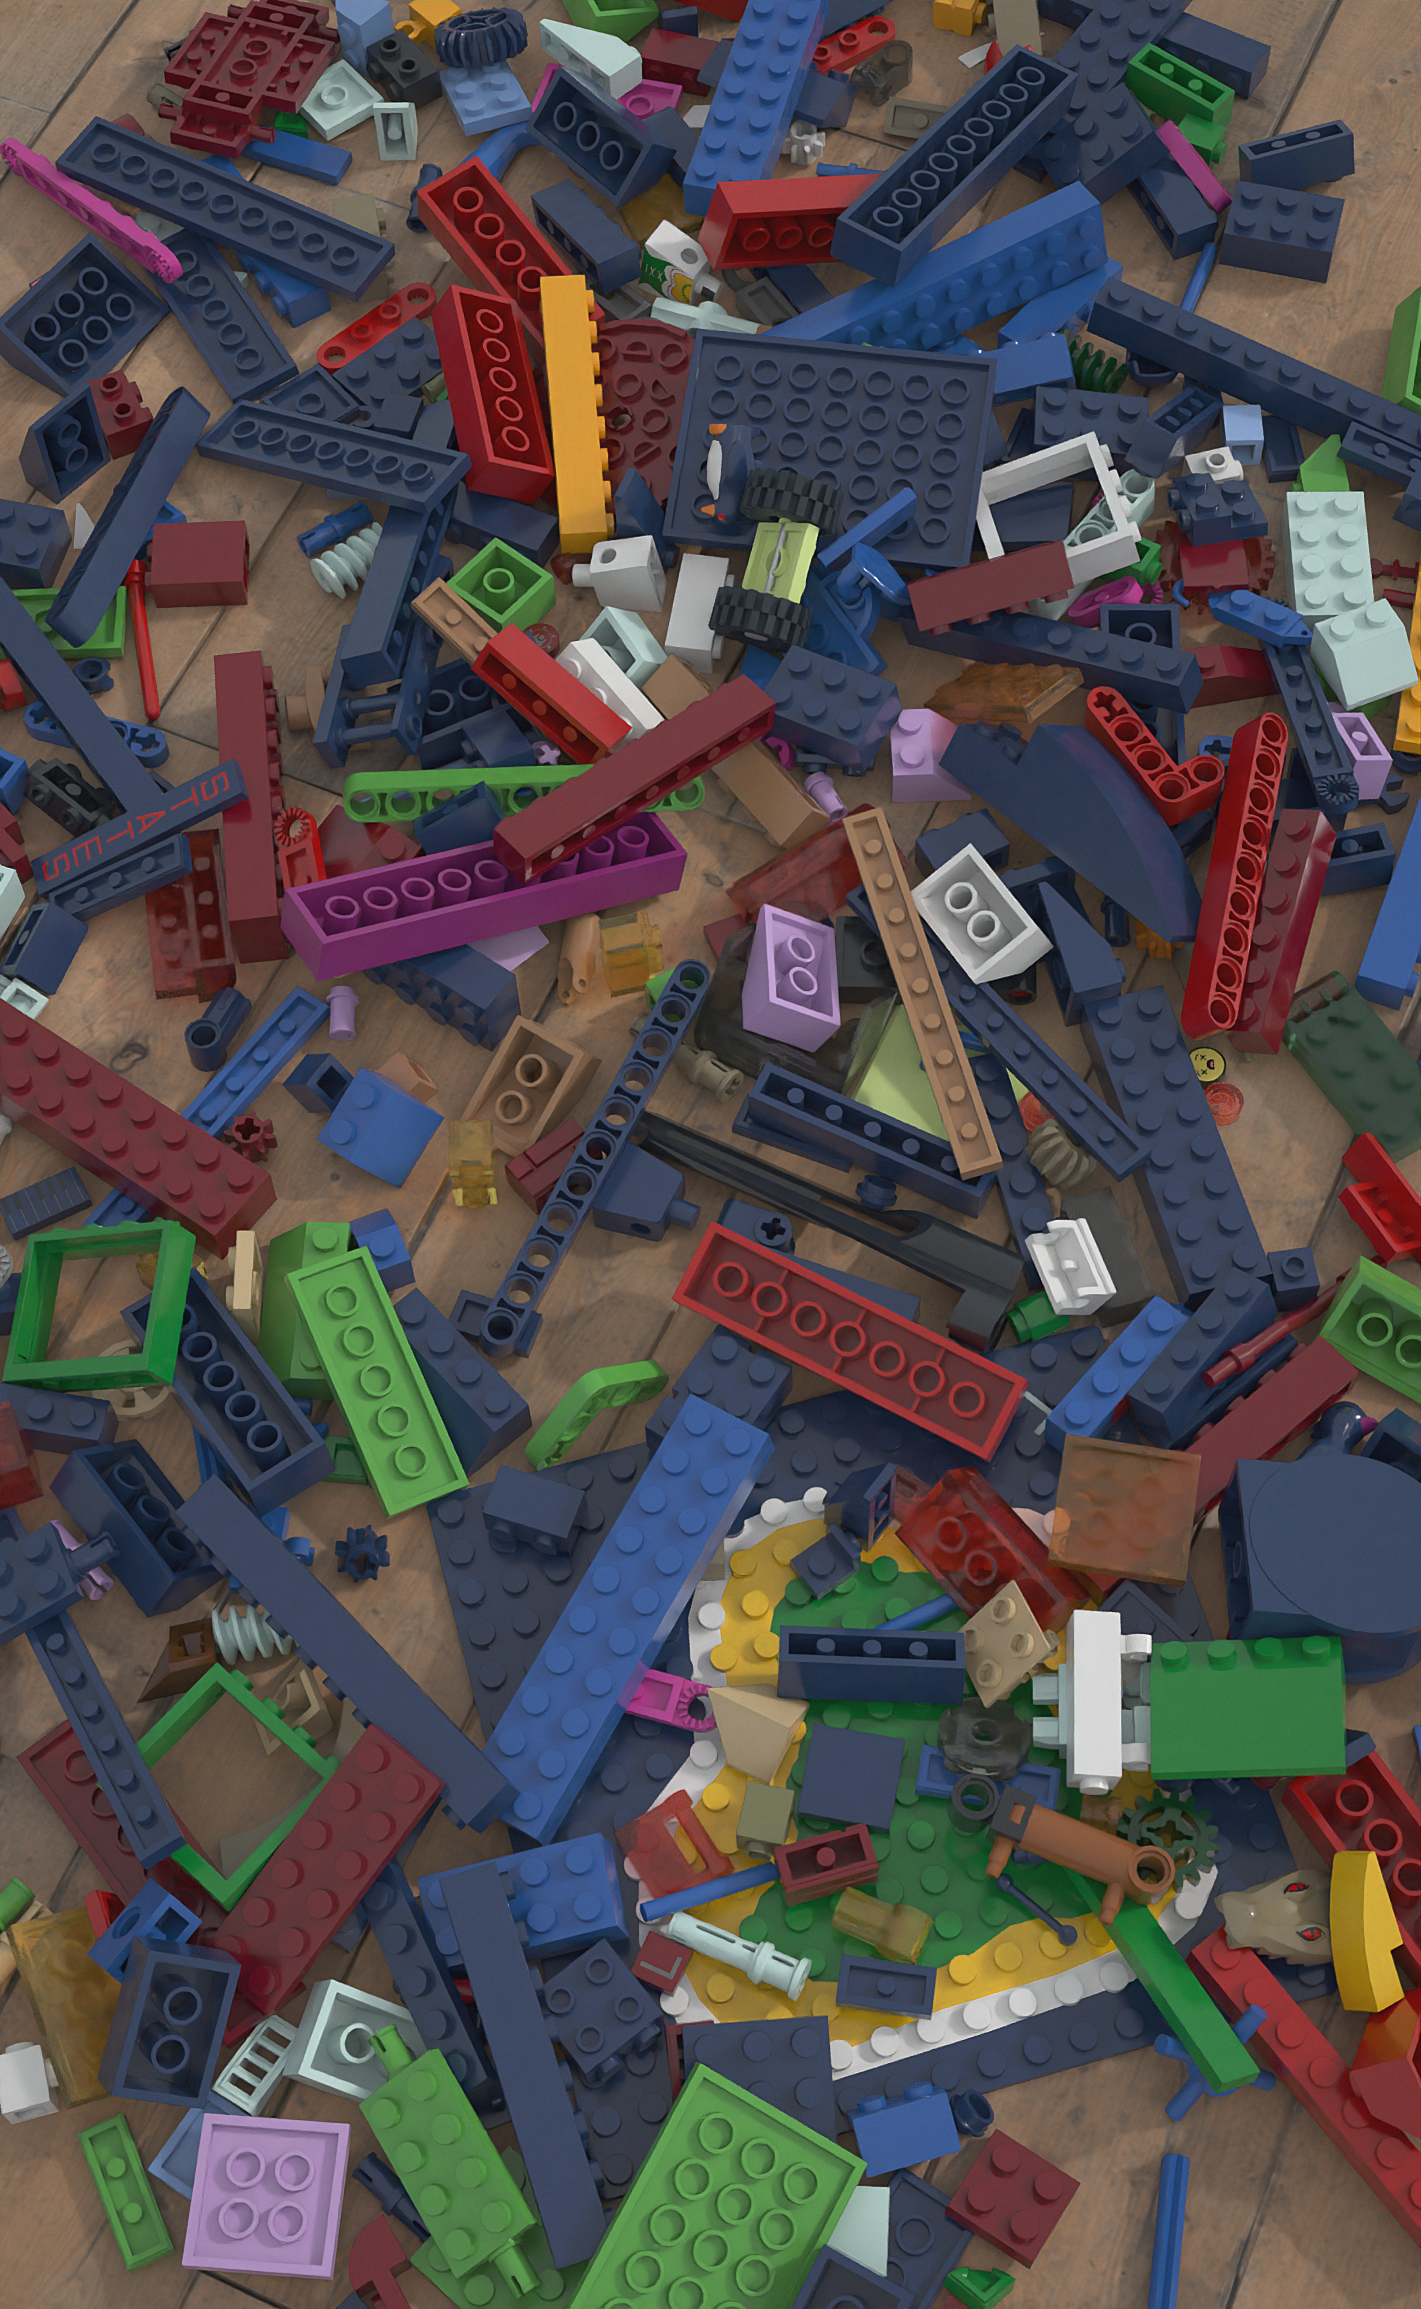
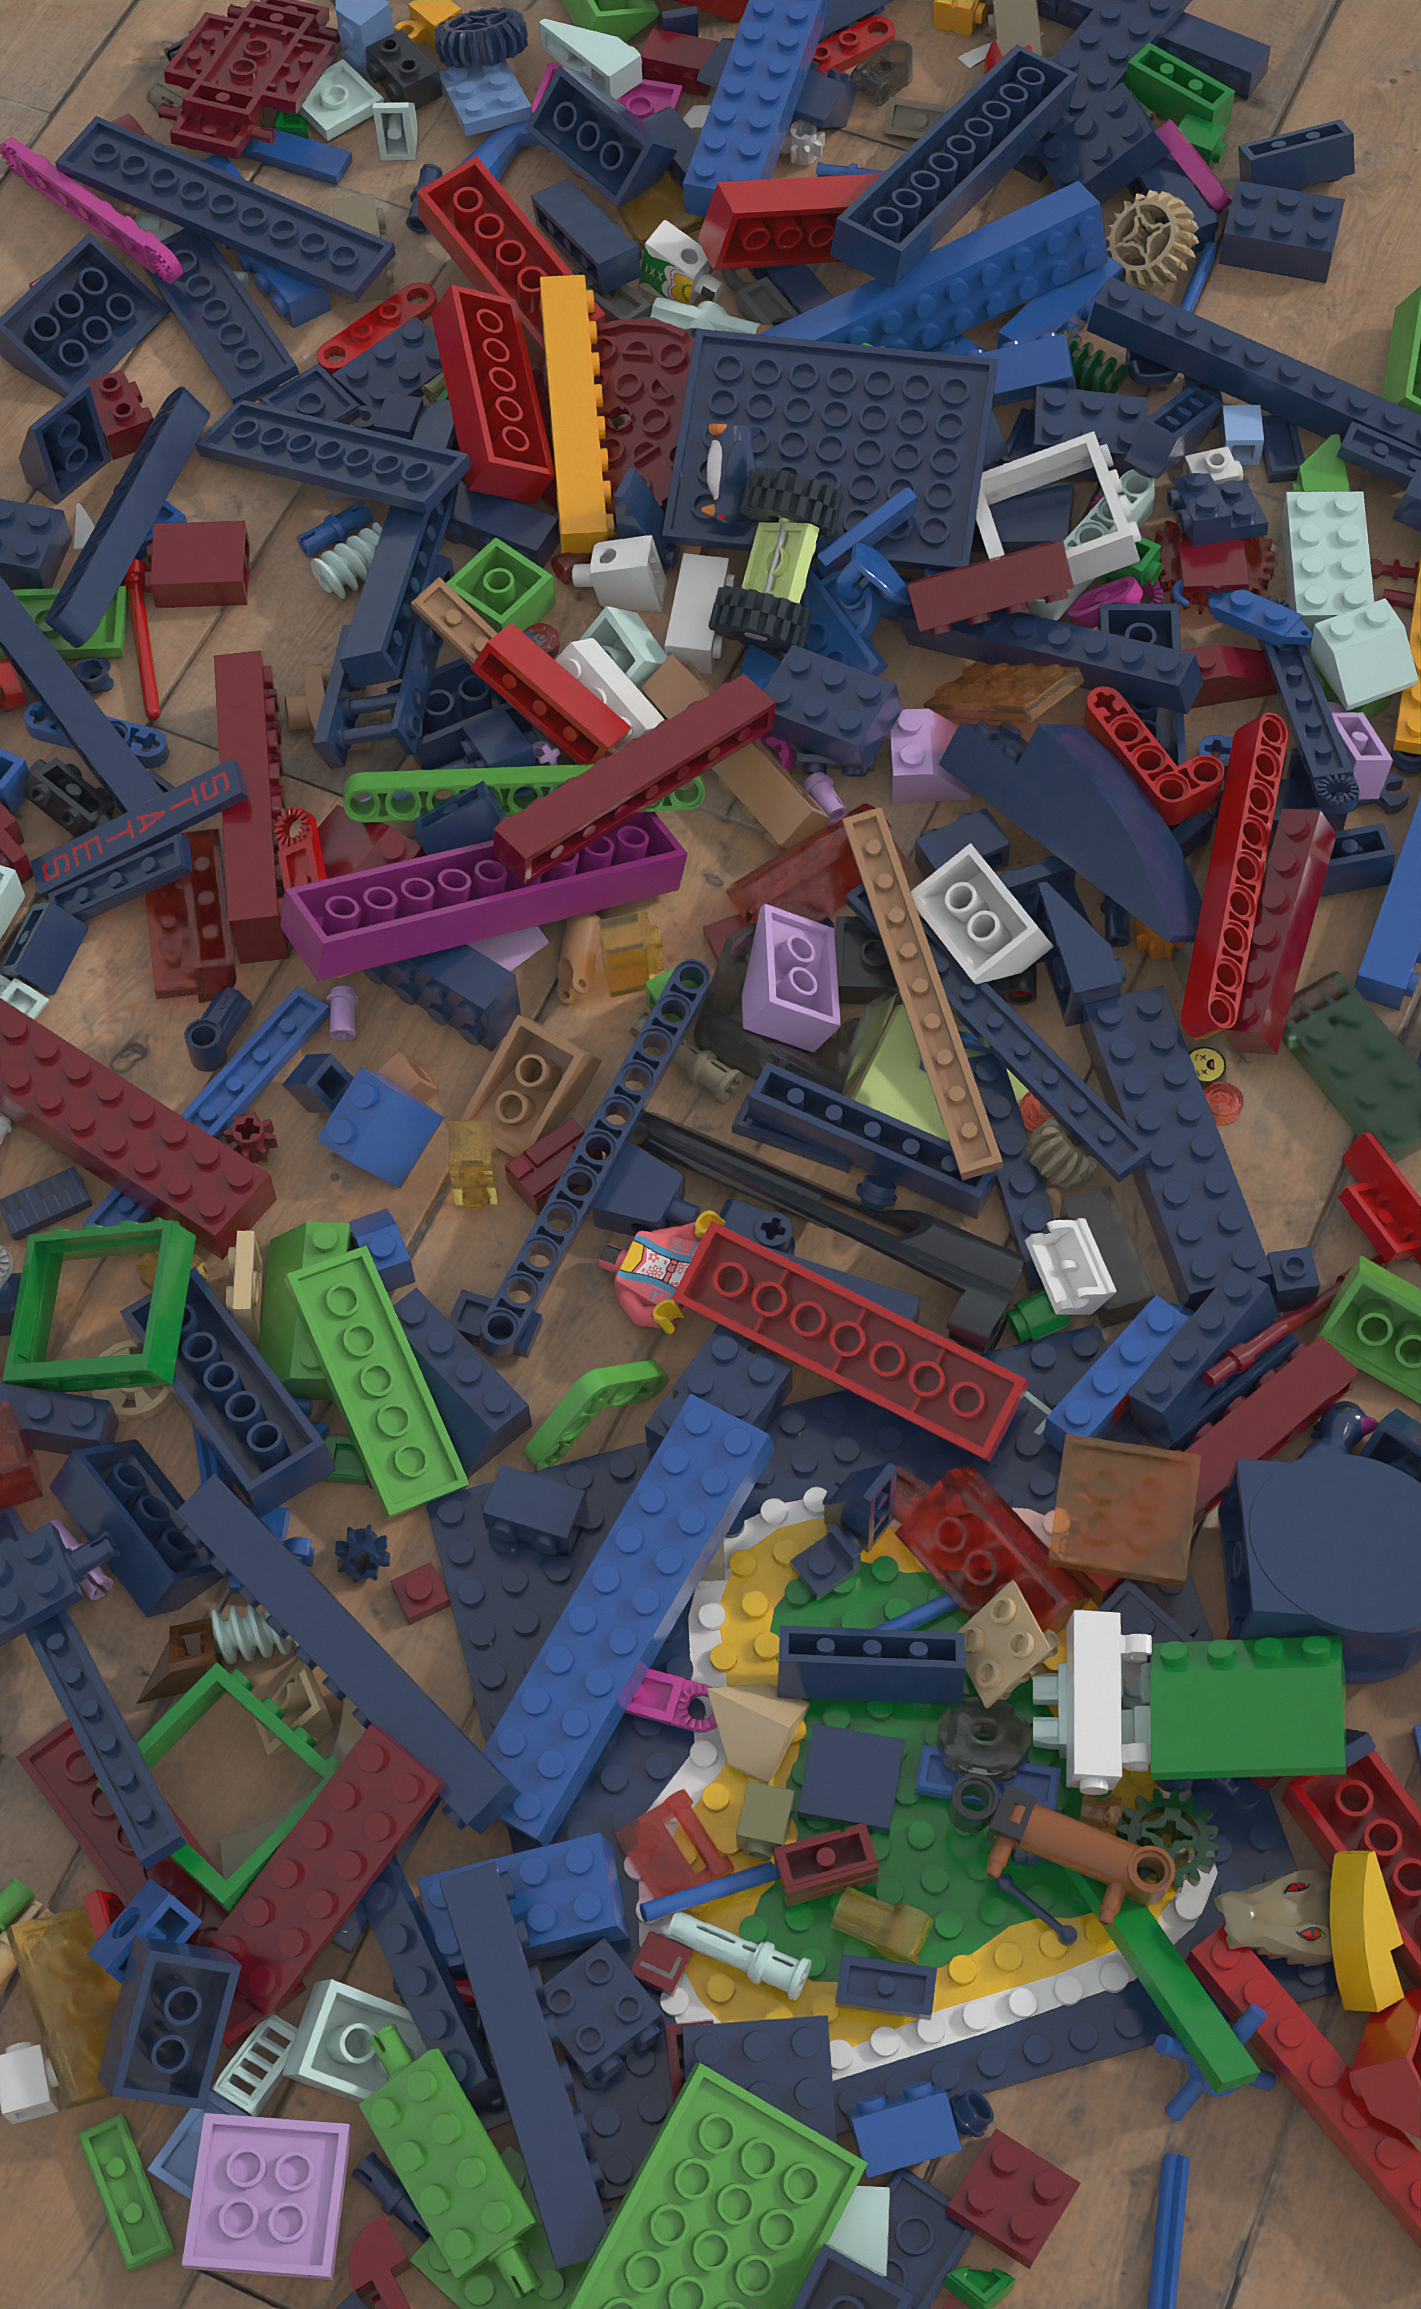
(420, 1593): none -> dark red plate
(653, 1271): none -> torso
(1160, 245): none -> tan gear

